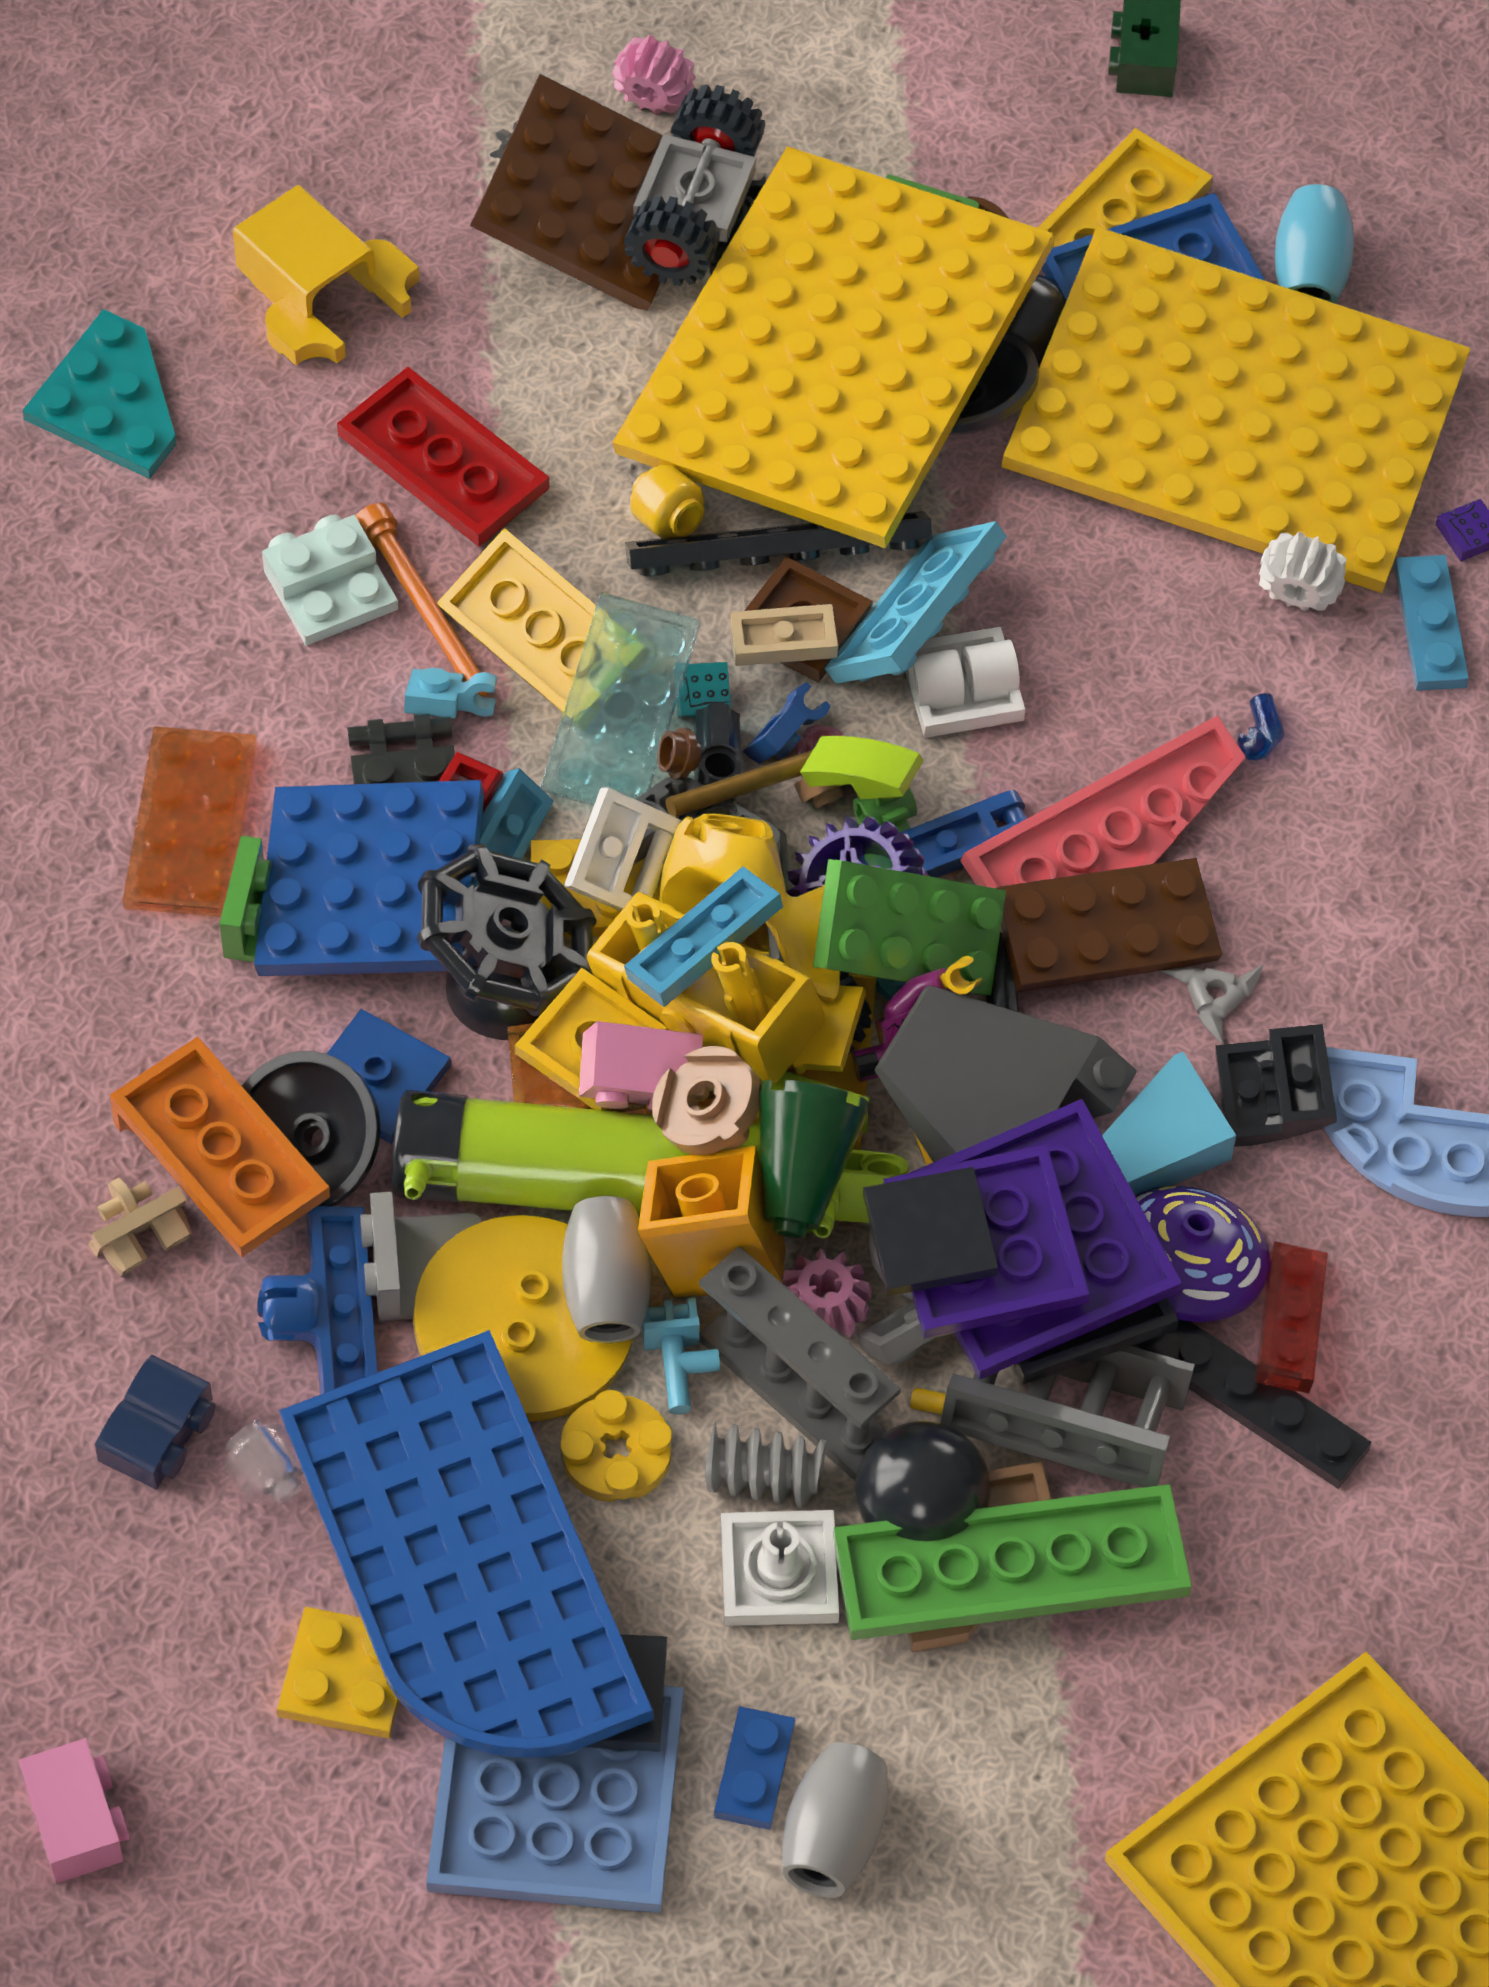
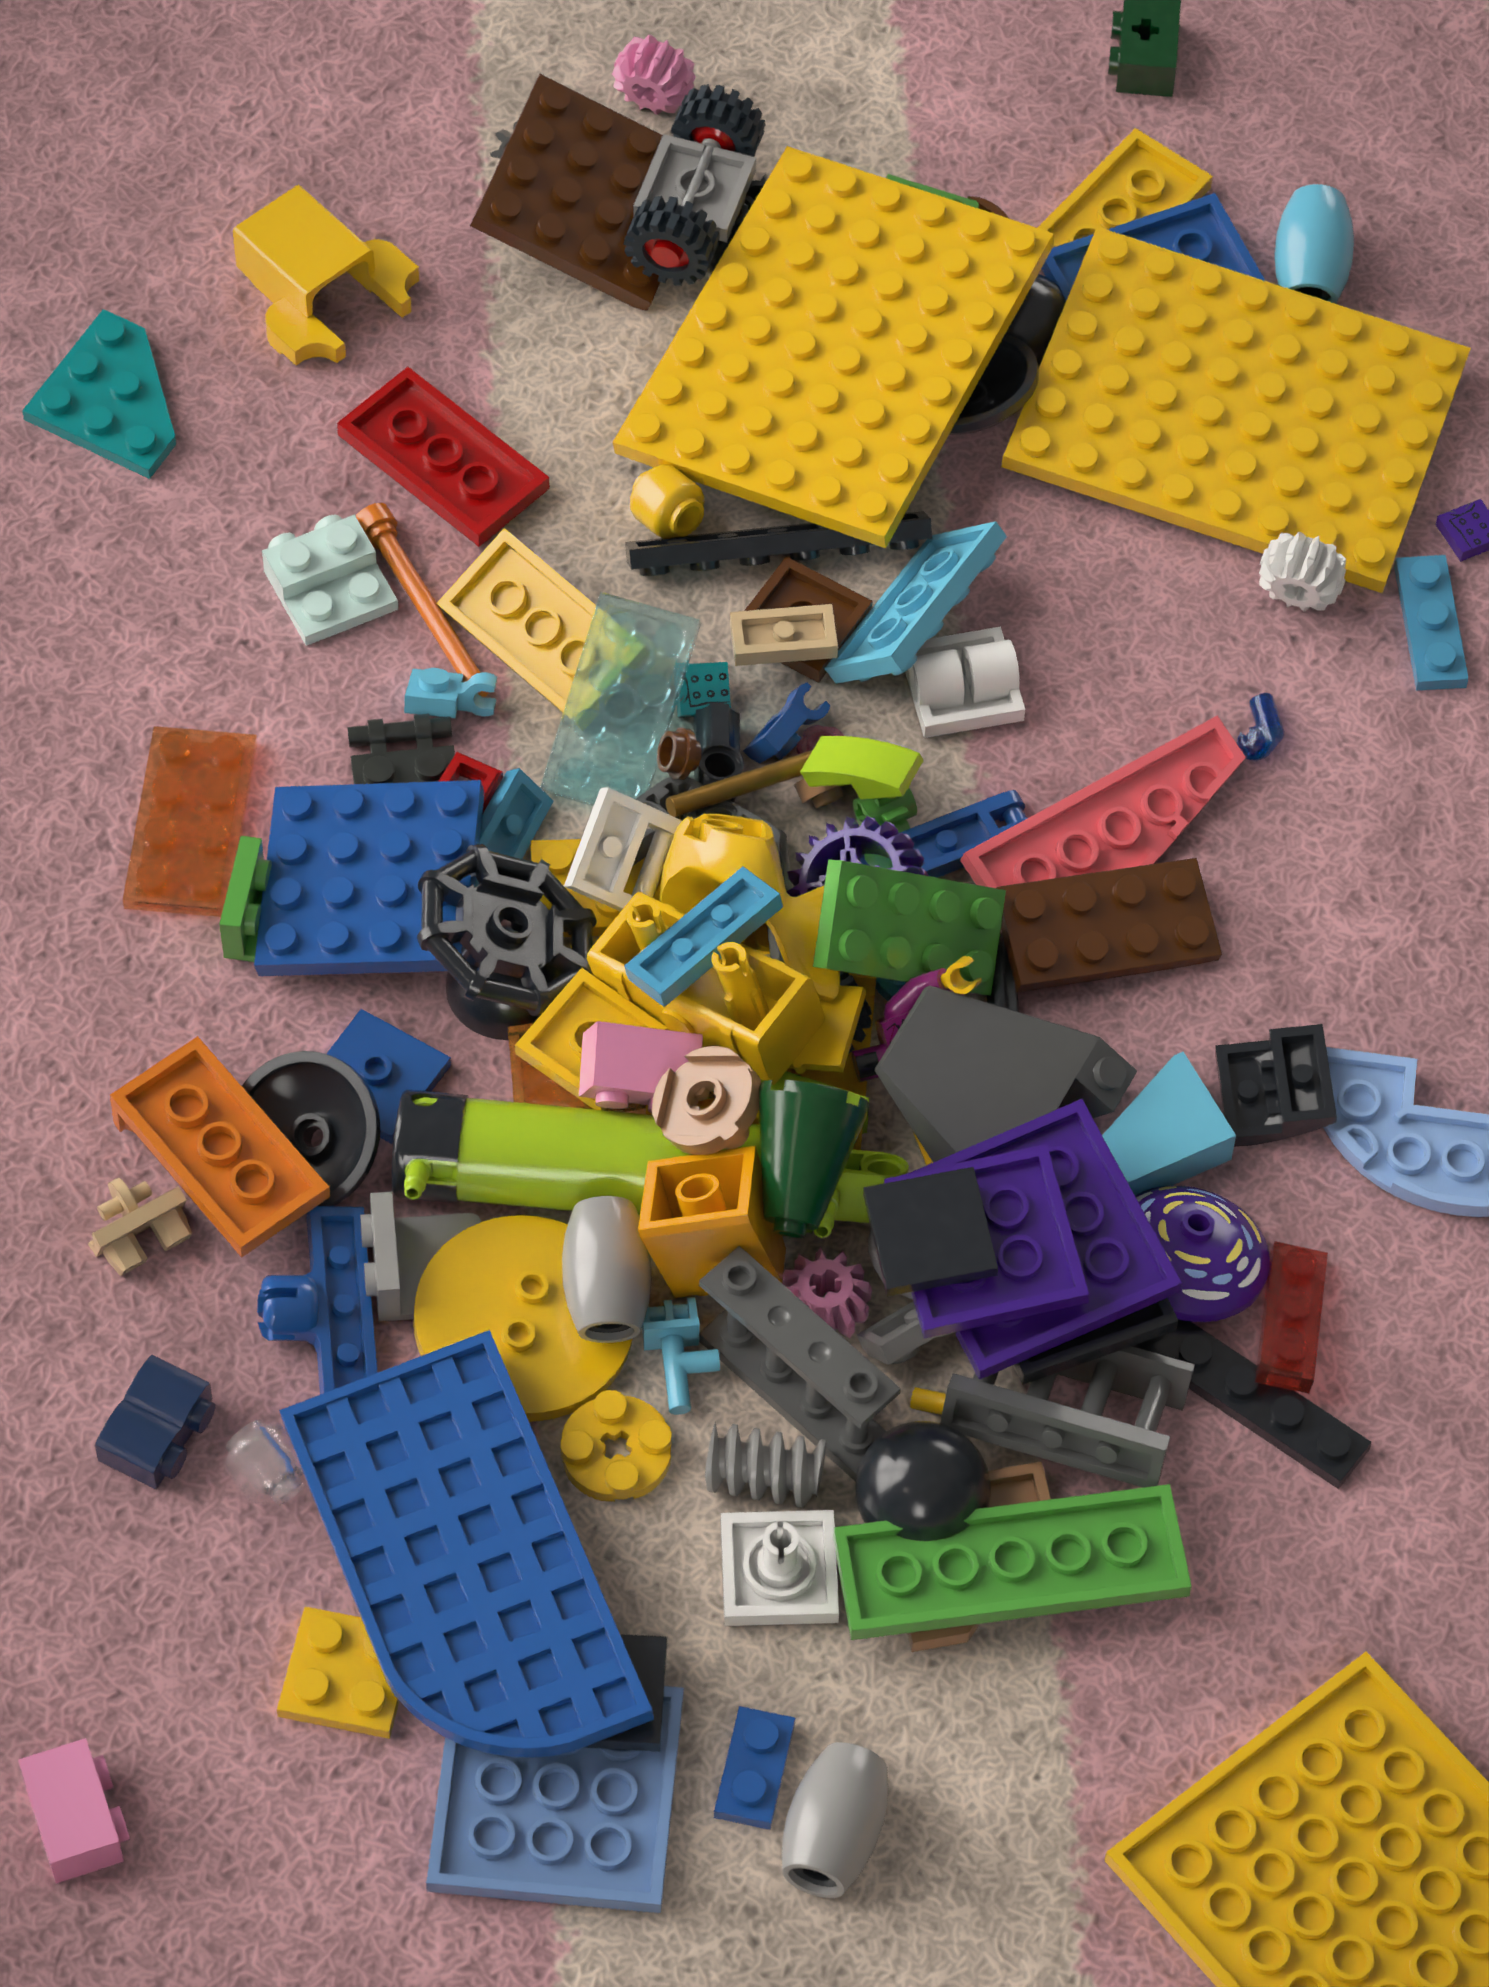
(1212, 1009): light grey piece -> none

